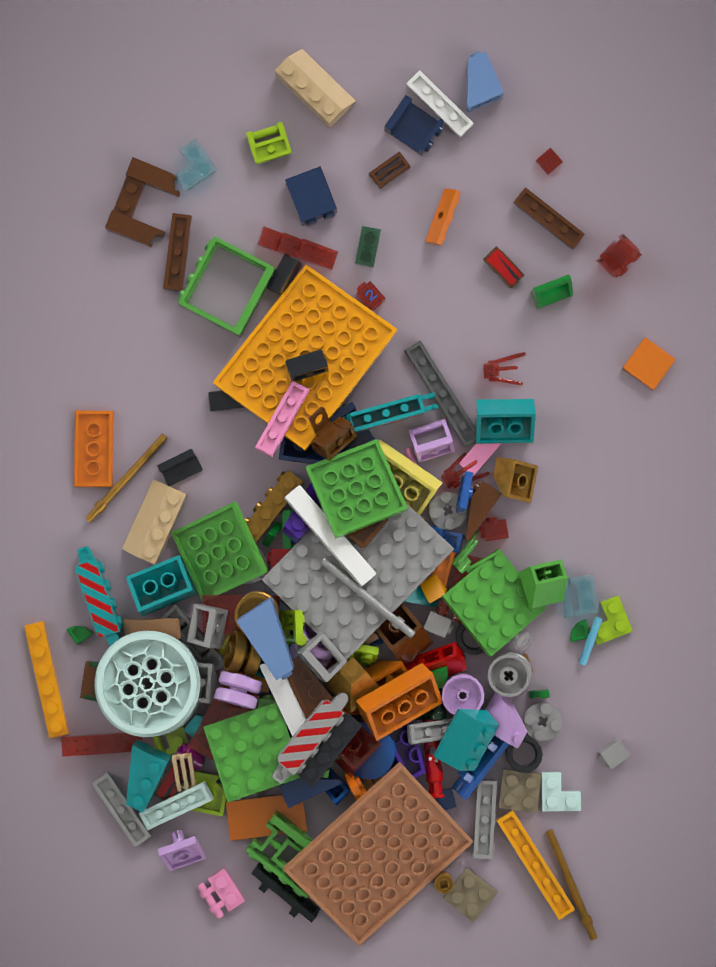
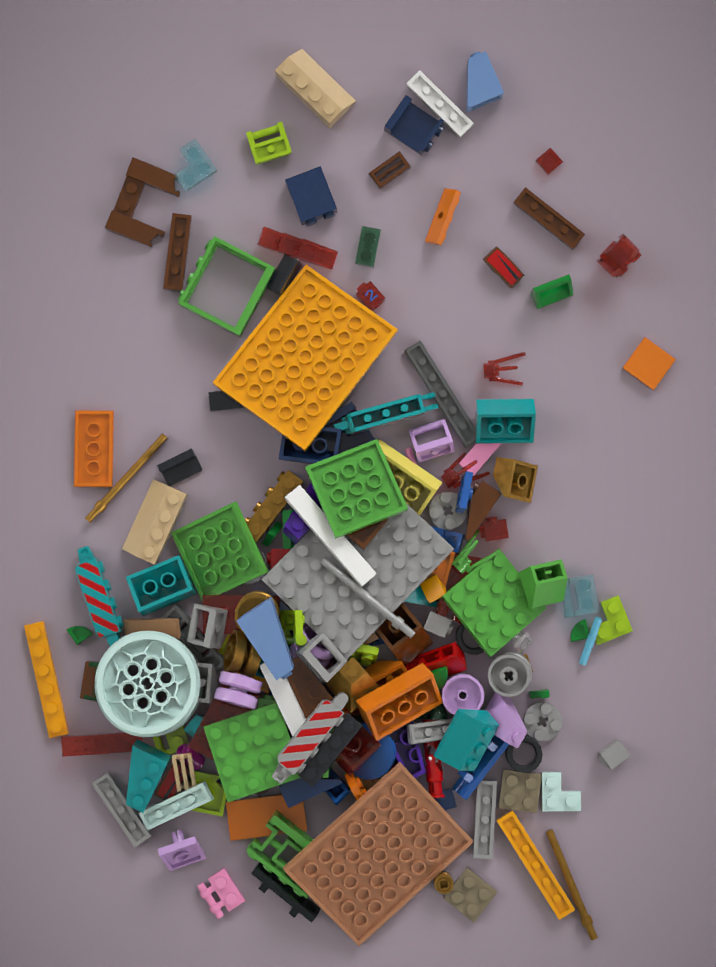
(282, 419): bright pink tile -> none
(307, 365): black panel -> none
(330, 436): reddish brown piece -> none

